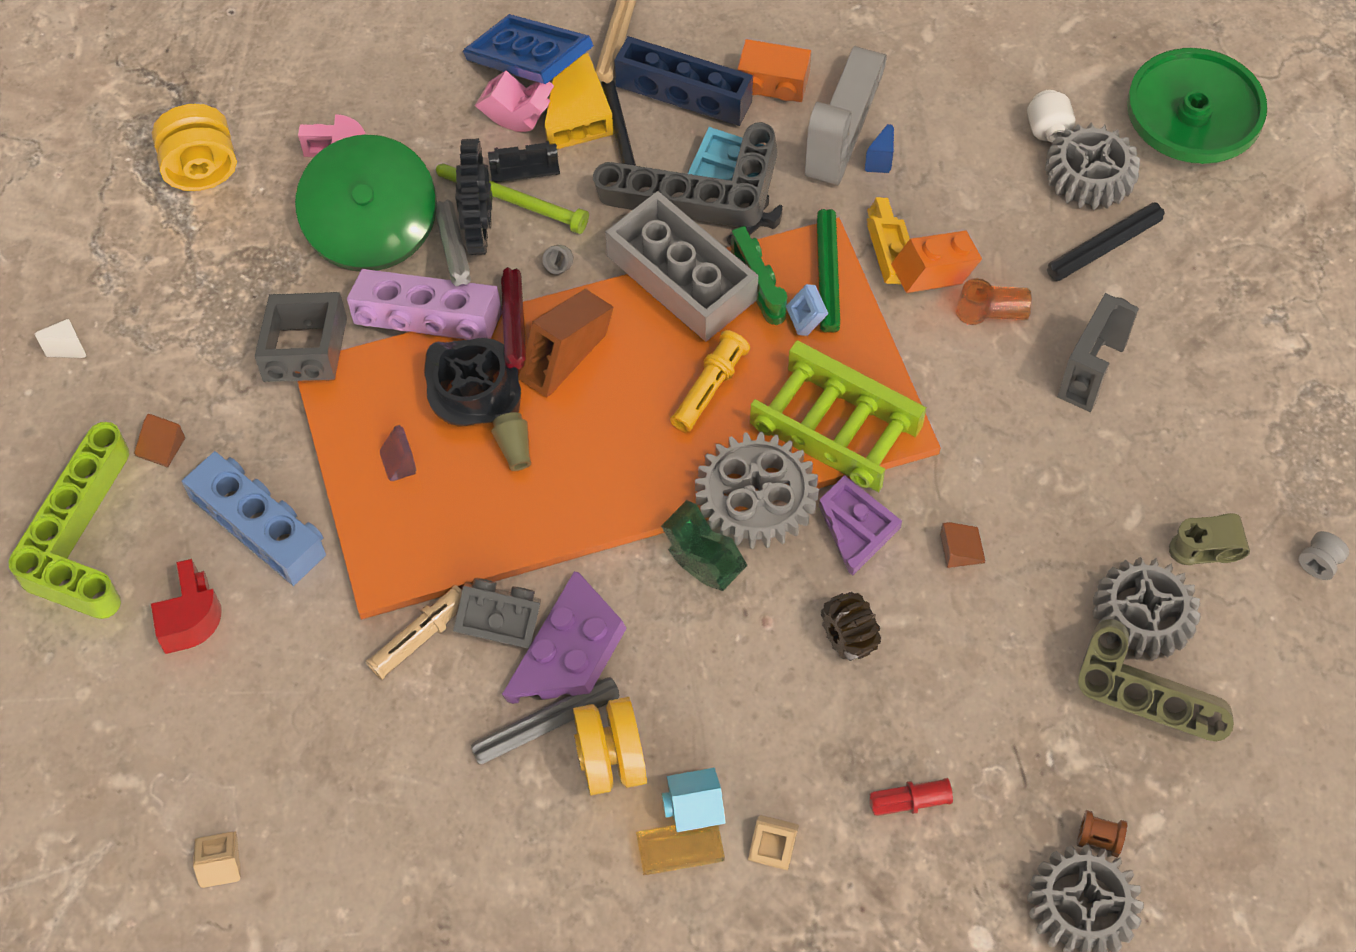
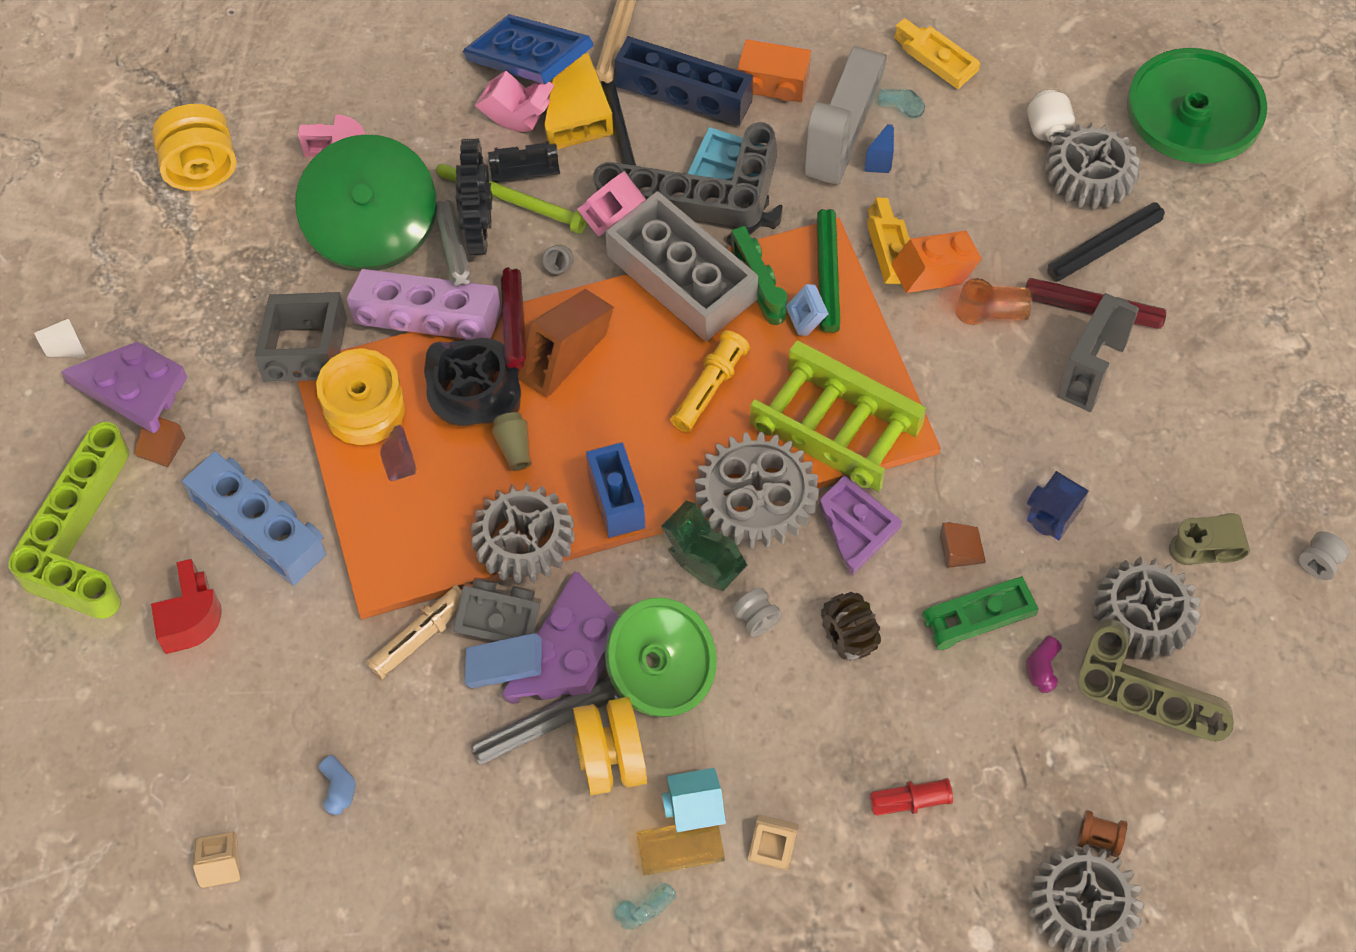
(131, 382): none -> medium lavender wing
(341, 787): none -> medium blue arm
(360, 396): none -> yellow wheel
(503, 661): none -> medium blue tile
(514, 552): none -> light grey gear
(611, 203): none -> bright pink brick
(615, 490): none -> blue brick
(647, 910): none -> clear light blue arm
(680, 651): none -> bright green dish
(757, 612): none -> light grey wheel
(904, 100): none -> clear light blue arm
(937, 53): none -> yellow hinge
(980, 612): none -> green plate
(1039, 664): none -> magenta arm
(1056, 505): none -> clear blue brick
(1088, 301): none -> dark red axle

